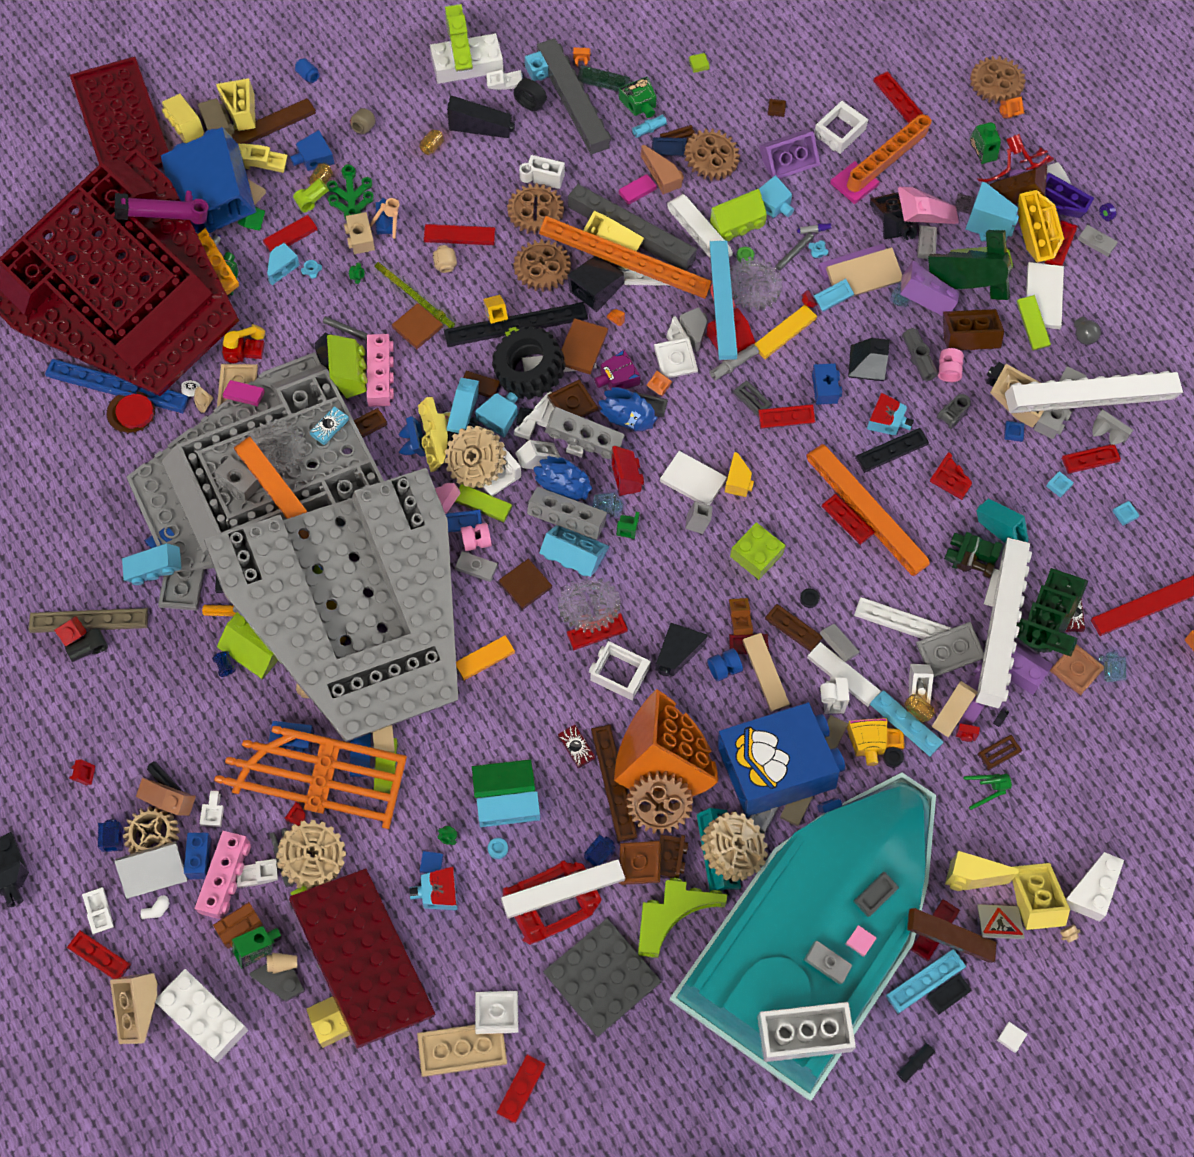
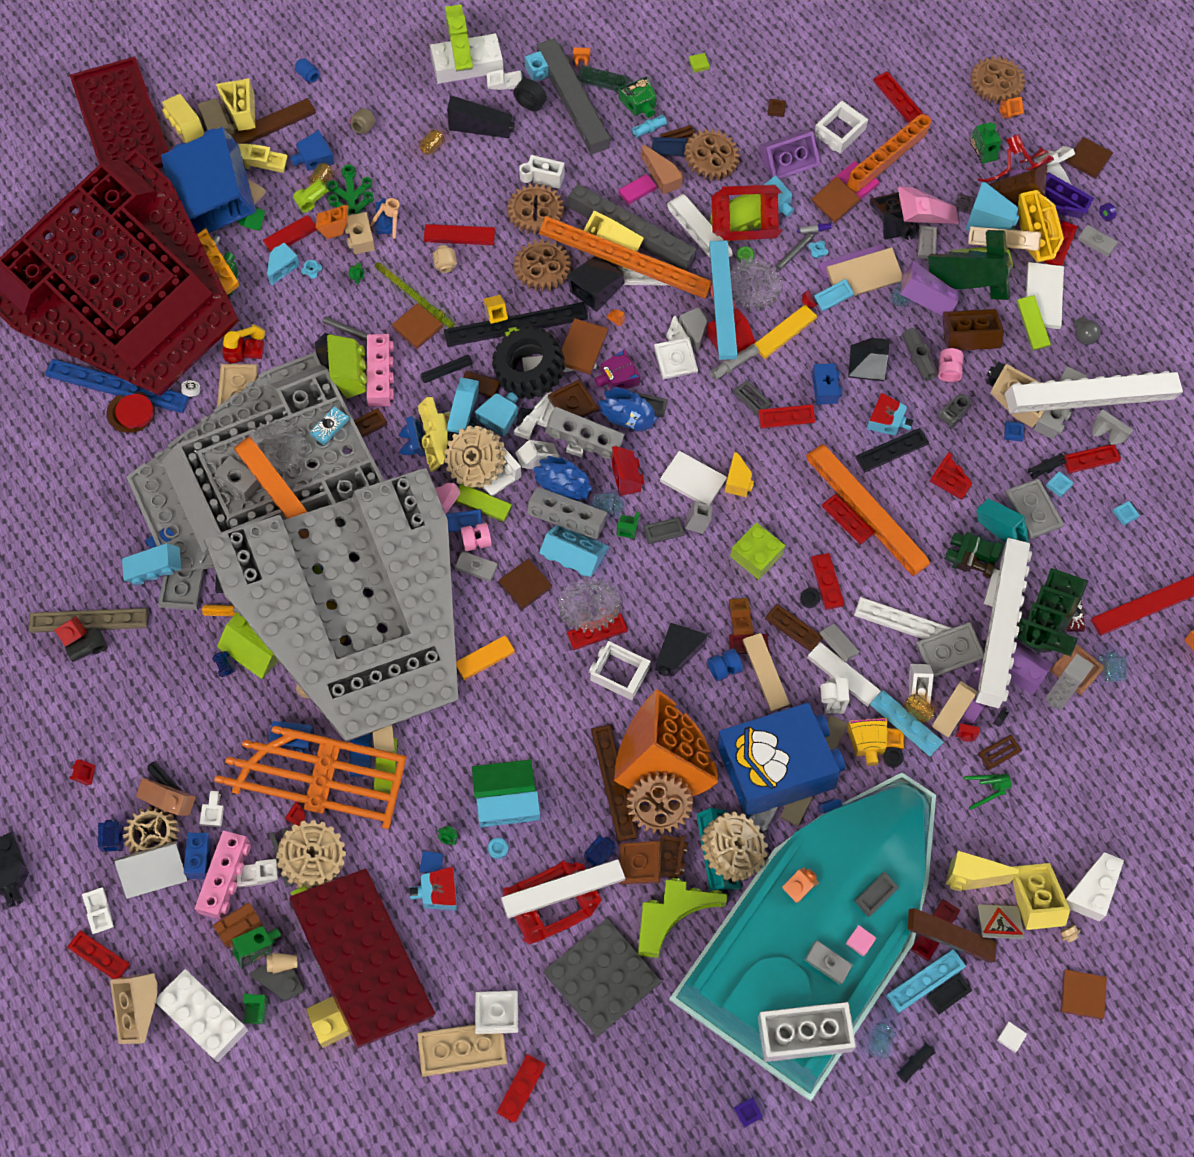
(157, 910): white arm -> none
(161, 208): magenta piece -> none
(202, 399): tan tile -> none
(243, 393): dark pink tile -> none
(255, 1008): none -> green panel
(332, 222): none -> orange slope
(446, 368): none -> black axle
(576, 746): tile -> none
(659, 383): orange tile -> none
(663, 530): none -> dark grey tile
(748, 1112): none -> dark purple plate
(769, 212): none -> red wedge
(800, 884): none -> orange bracket
(827, 581): none -> red plate
(835, 199): none -> dark orange tile
(881, 1041): none -> clear light blue bracket
(1014, 238): none -> tan tile
(1035, 504): none -> light grey tile
(1047, 465): none -> black pin
(1060, 155): none -> white slope
(1068, 682): none -> light grey brick
(1083, 994): none -> dark orange tile
(1089, 157): none -> reddish brown tile

